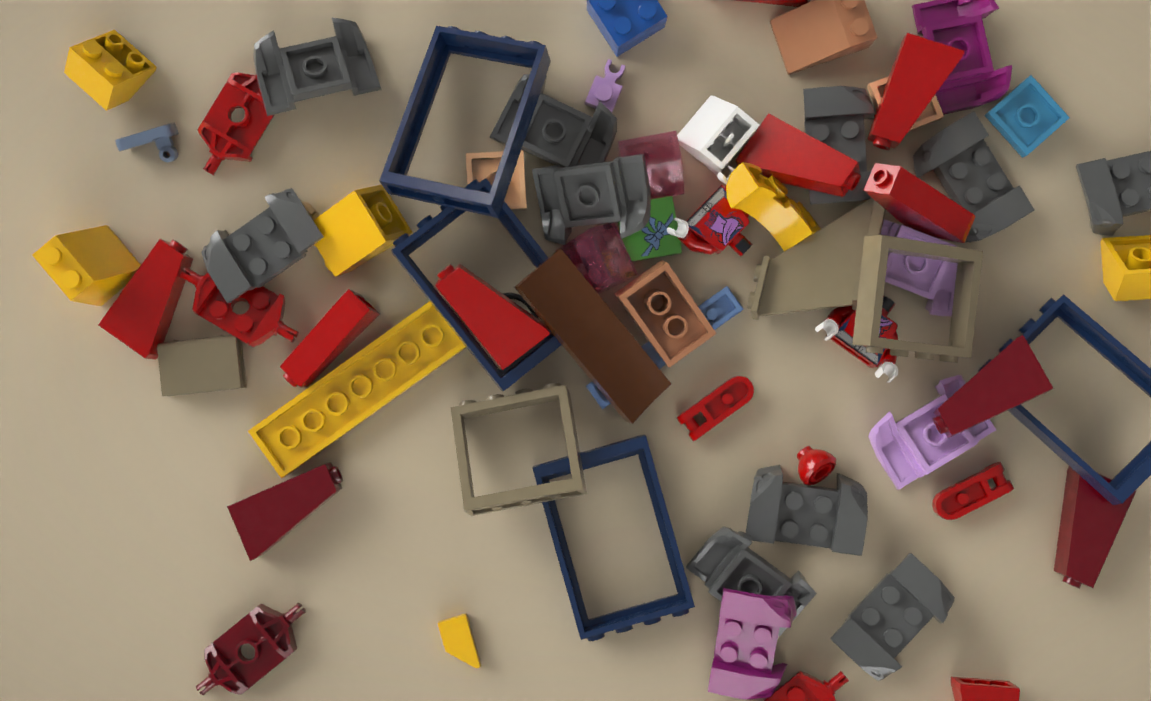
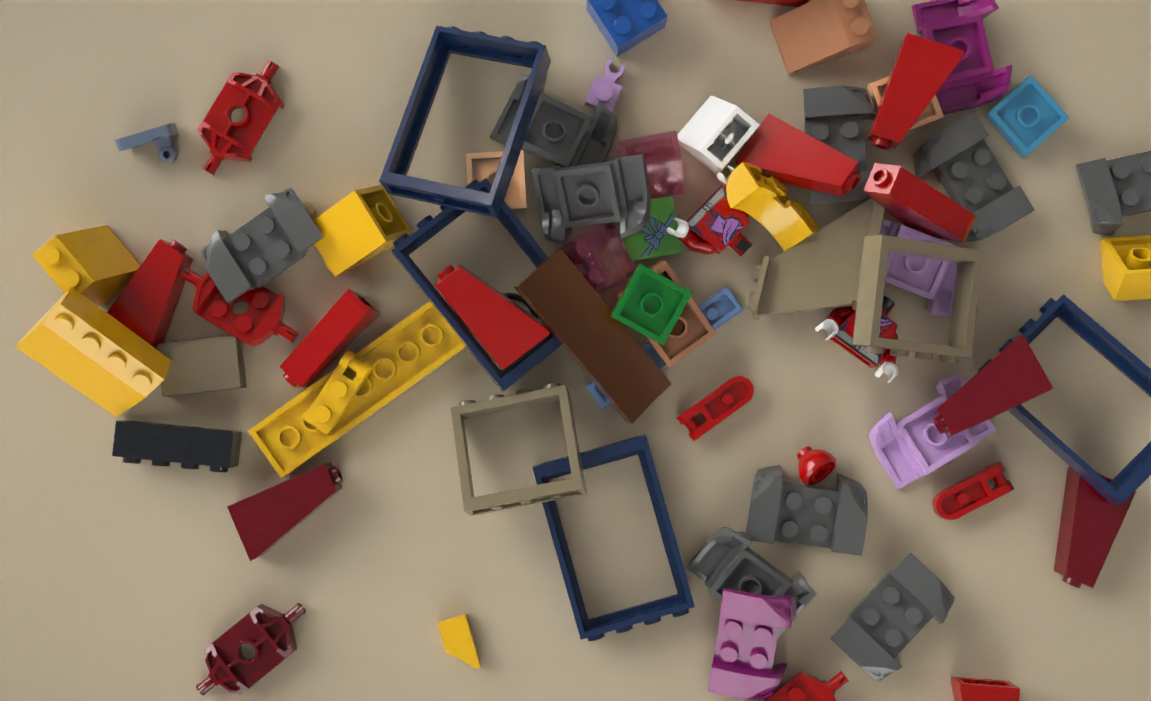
(95, 353): none -> yellow slope
(108, 68): yellow slope -> none
(176, 444): none -> black brick
(314, 67): dark grey piece -> none
(337, 393): none -> yellow plate
(651, 304): none -> green plate

